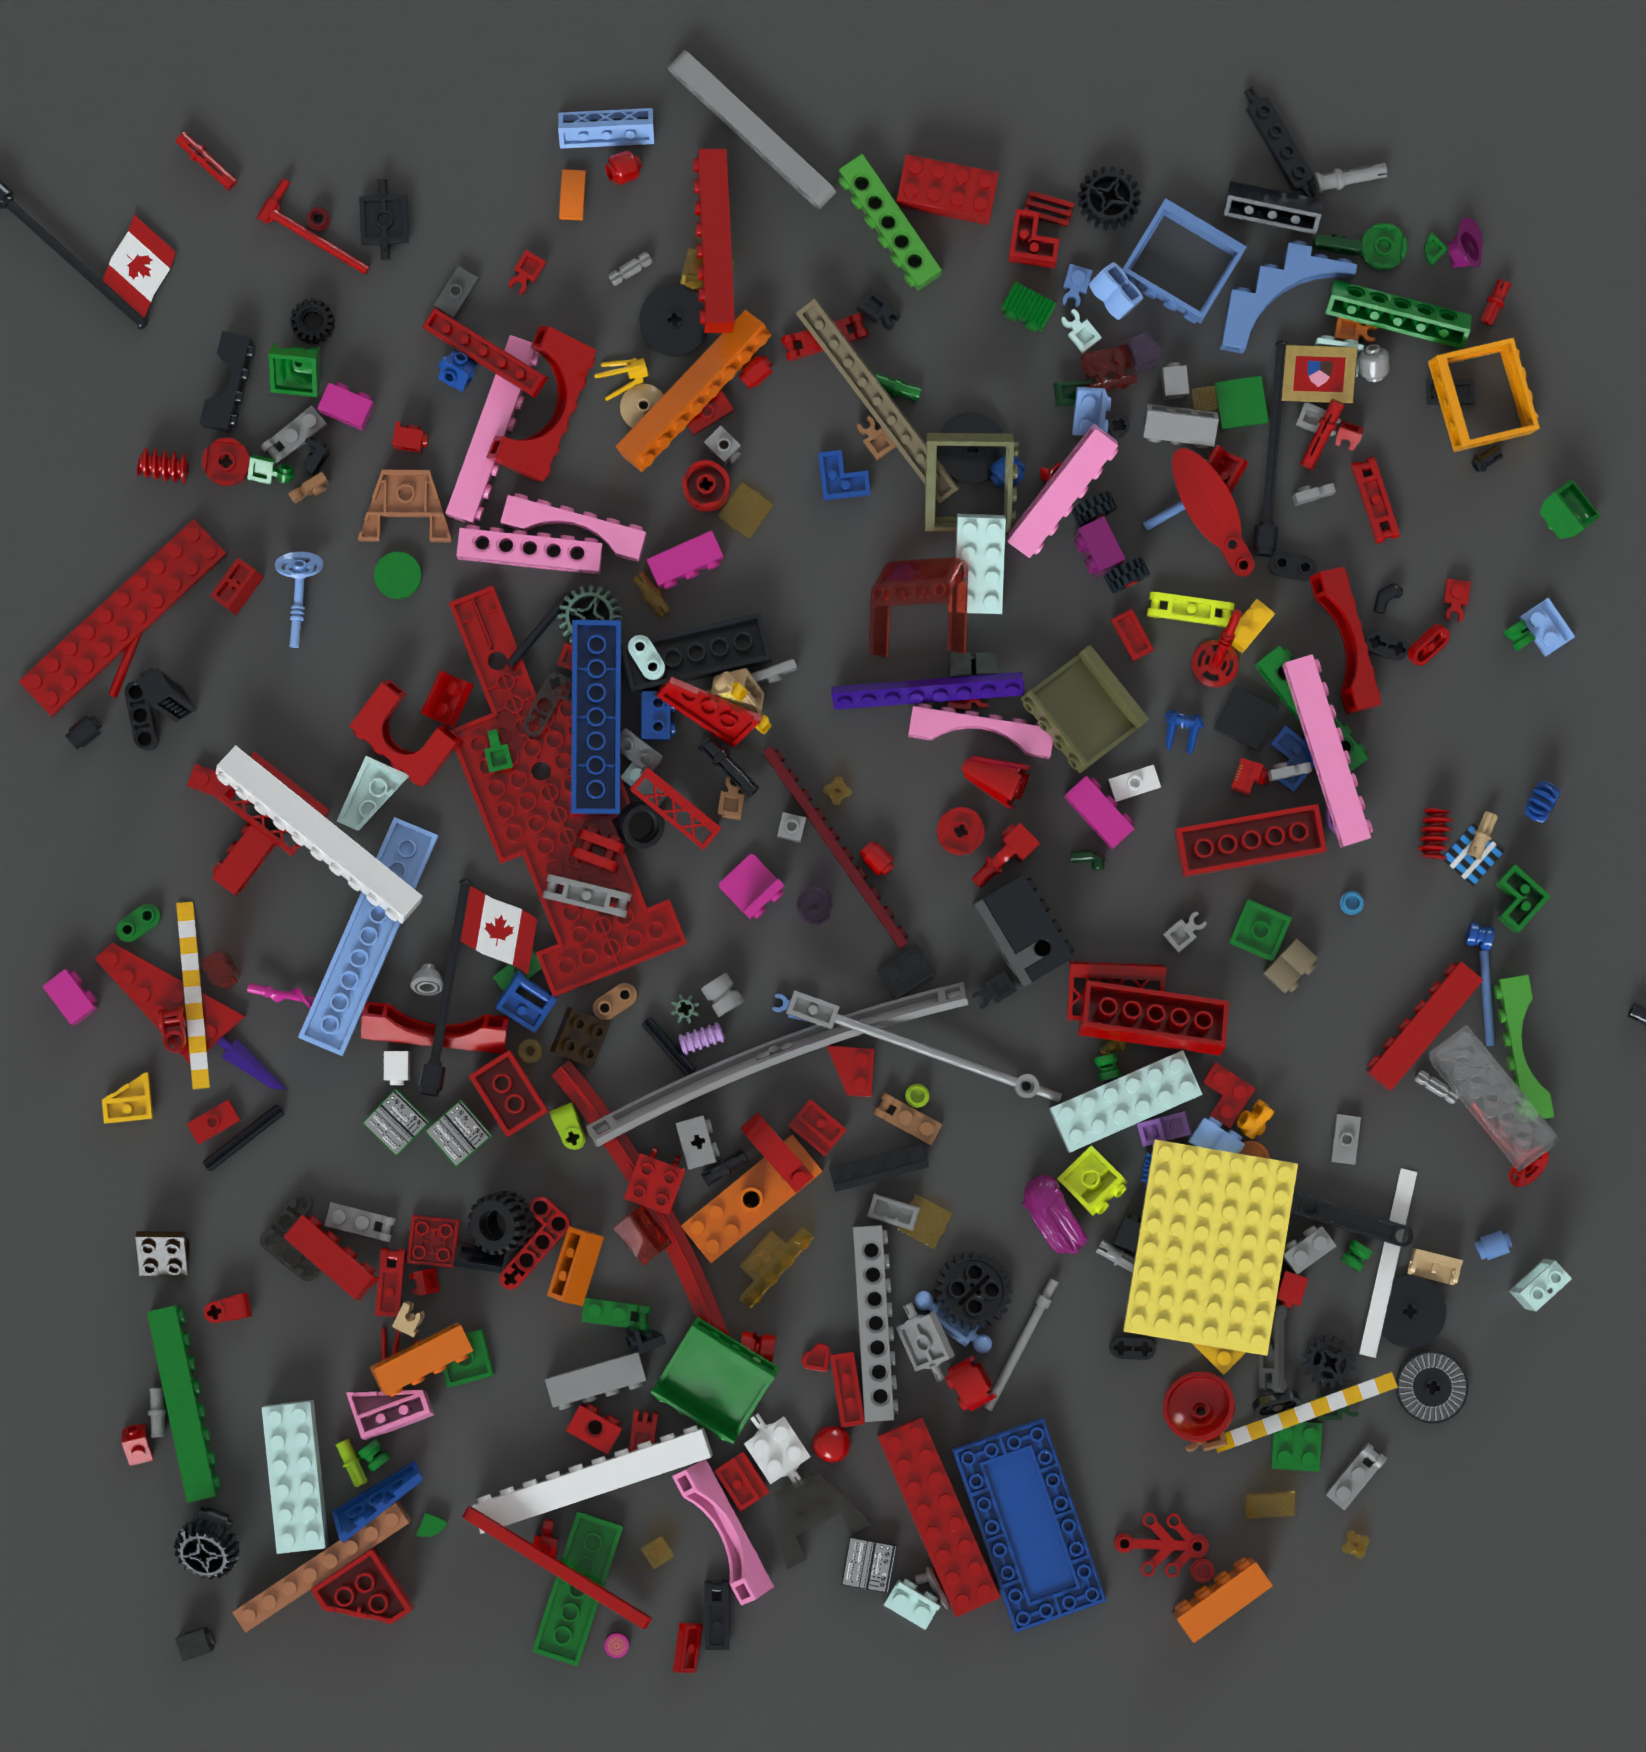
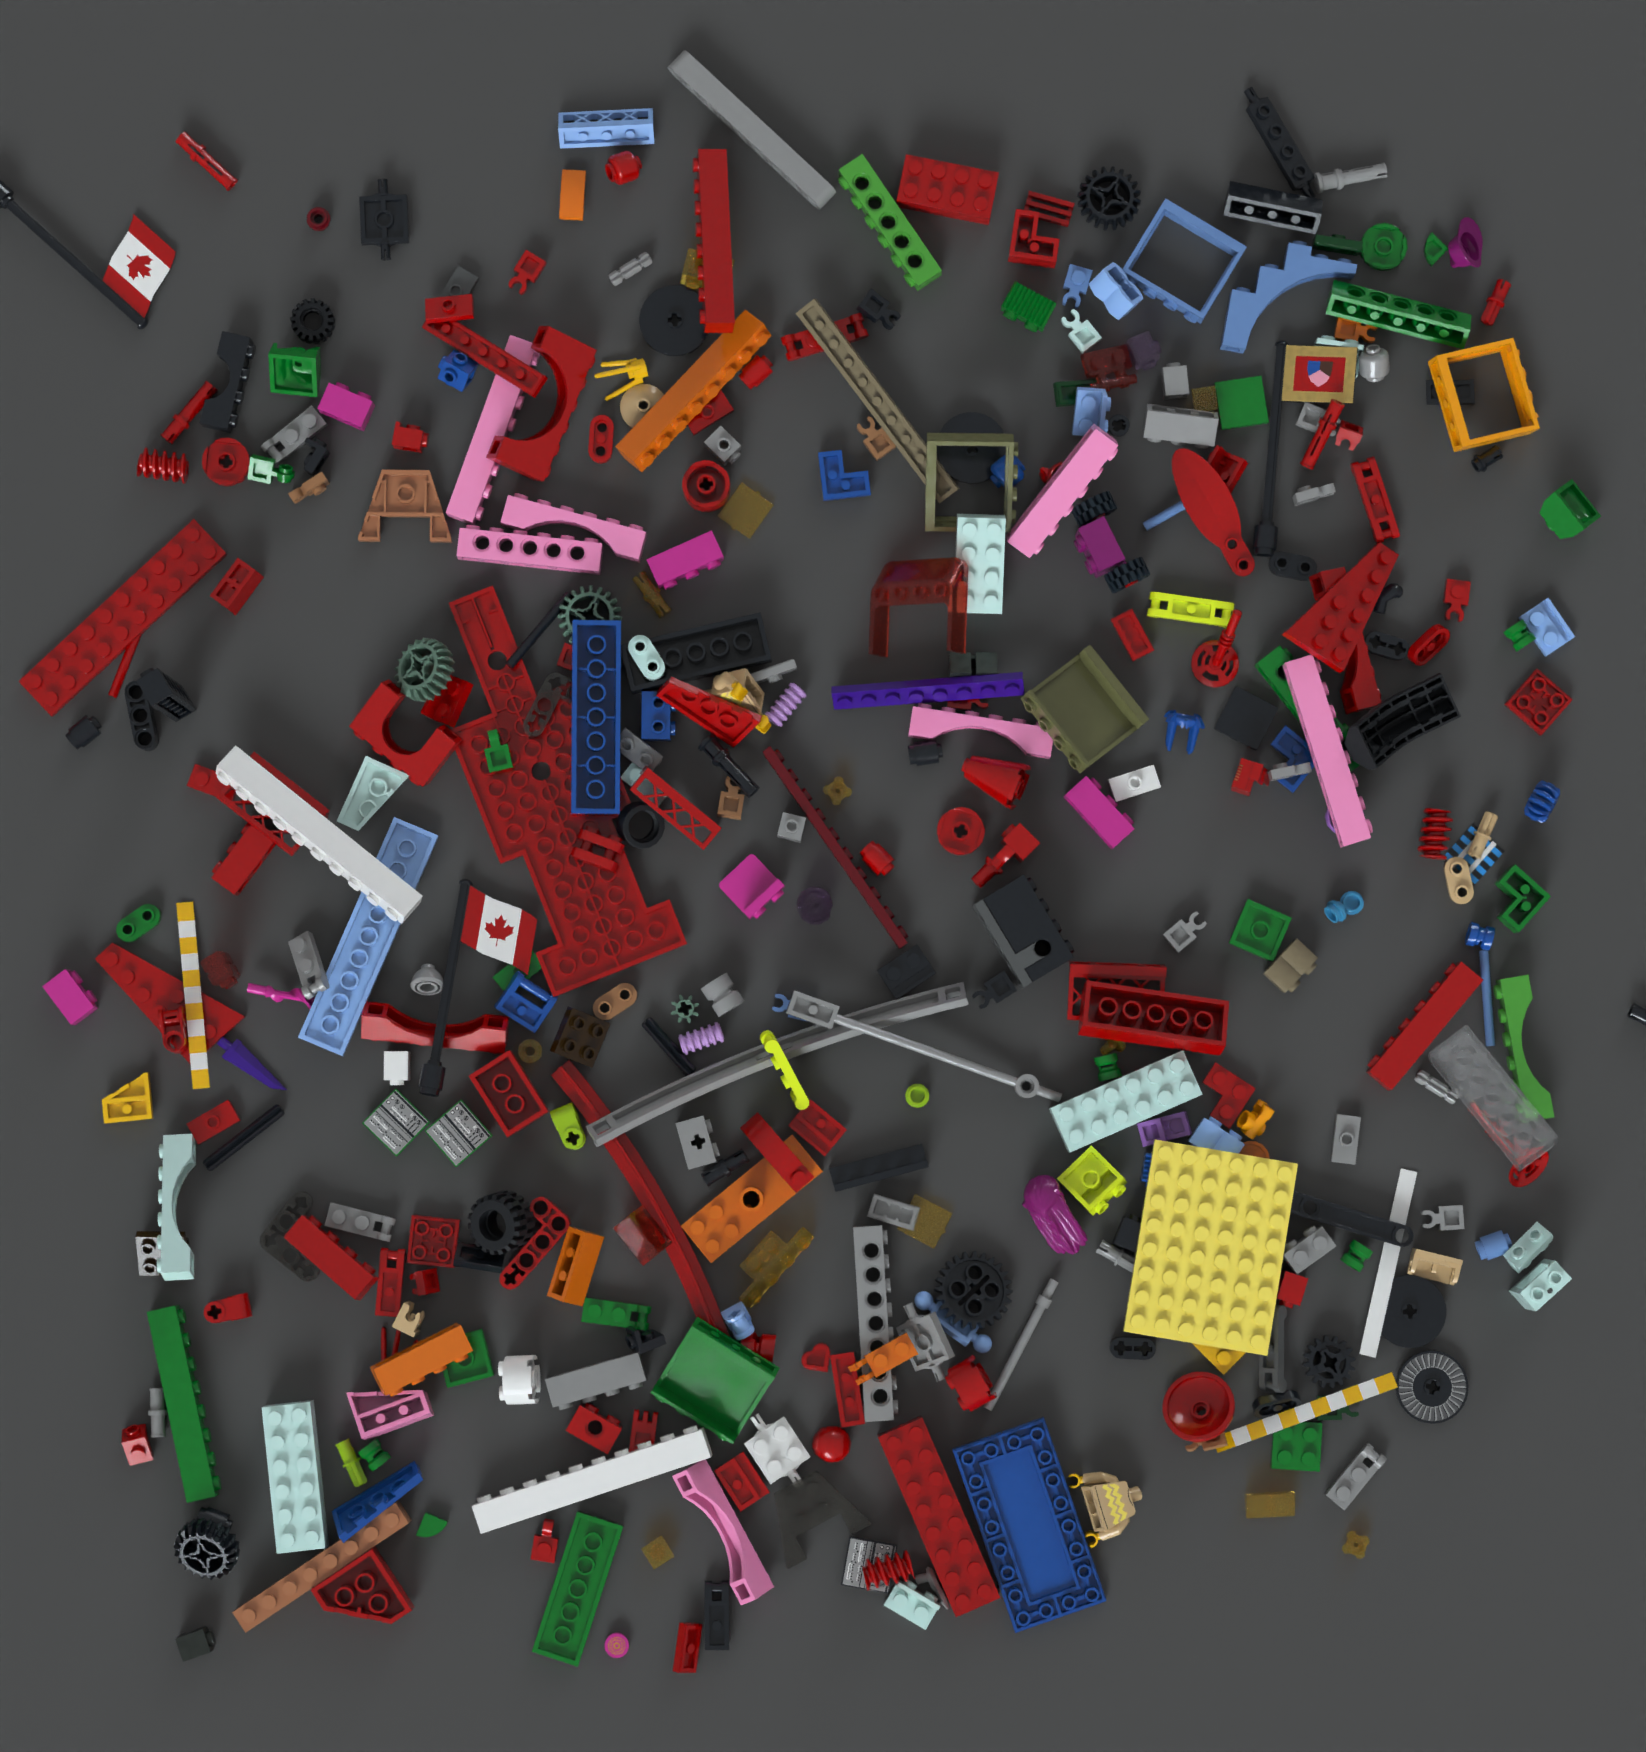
(178, 1160): none -> light aqua arch
(188, 413): none -> red pin
(271, 212): red bar -> none
(299, 572): light blue dish -> none
(308, 964): none -> light grey plate
(397, 575): green tile -> none
(424, 669): none -> sand green gear
(449, 308): none -> red plate
(519, 1379): none -> white brick
(557, 1567): red beam -> none
(586, 895): light grey plate -> none
(601, 439): none -> red plate
(655, 1182): red plate -> none
(738, 1320): none -> light blue piece
(780, 1061): none -> neon yellow plate
(785, 705): none -> lavender piece
(854, 1069): red wing -> none
(885, 1357): none -> orange hinge
(887, 1570): none -> red piece
(899, 388): green pin -> none
(908, 1119): medium nougat plate -> none
(925, 752): none -> black brick
(1088, 856): dark green arm -> none
(1108, 1503): none -> tan torso
(1165, 1545): red plant -> none
(1202, 1570): red plate -> none
(1222, 1598): orange brick -> none
(1250, 840): red brick -> none
(1251, 625): yellow brick -> none
(1335, 911): none -> dark azure plate
(1340, 614): none -> red wing
(1400, 721): none -> black piece
(1448, 1217): none -> light grey plate
(1456, 881): none -> tan plate
(1528, 1247): none -> light aqua bracket
(1538, 702): none -> red tile

